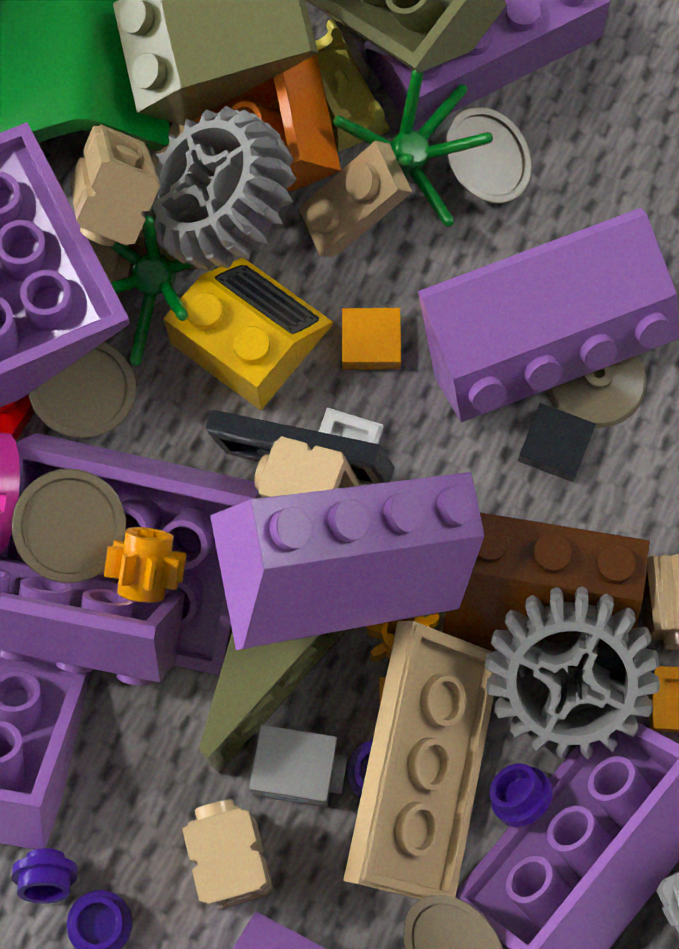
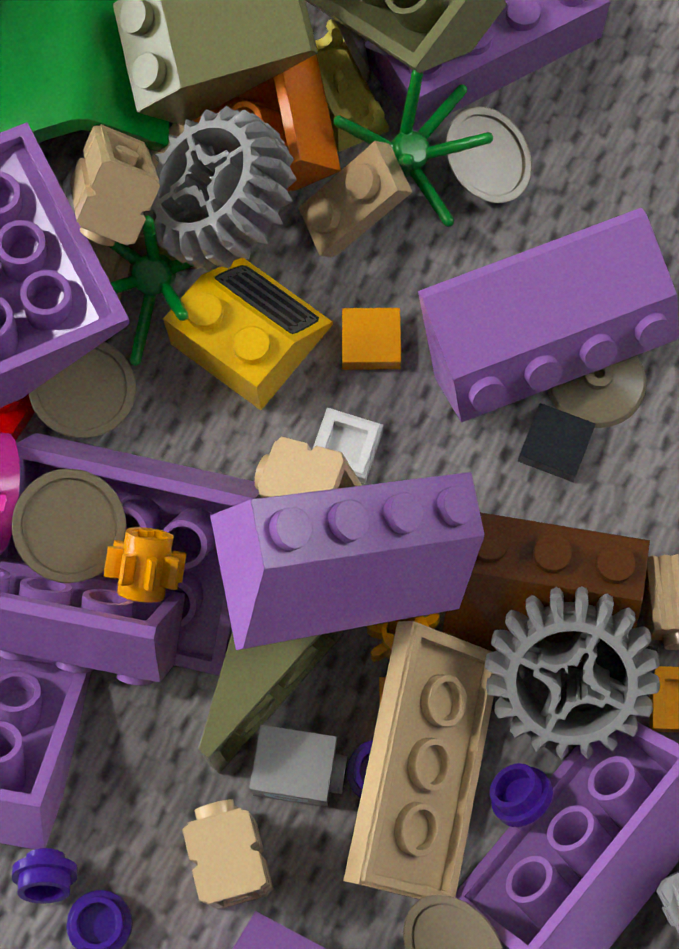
(255, 438): black tile -> none

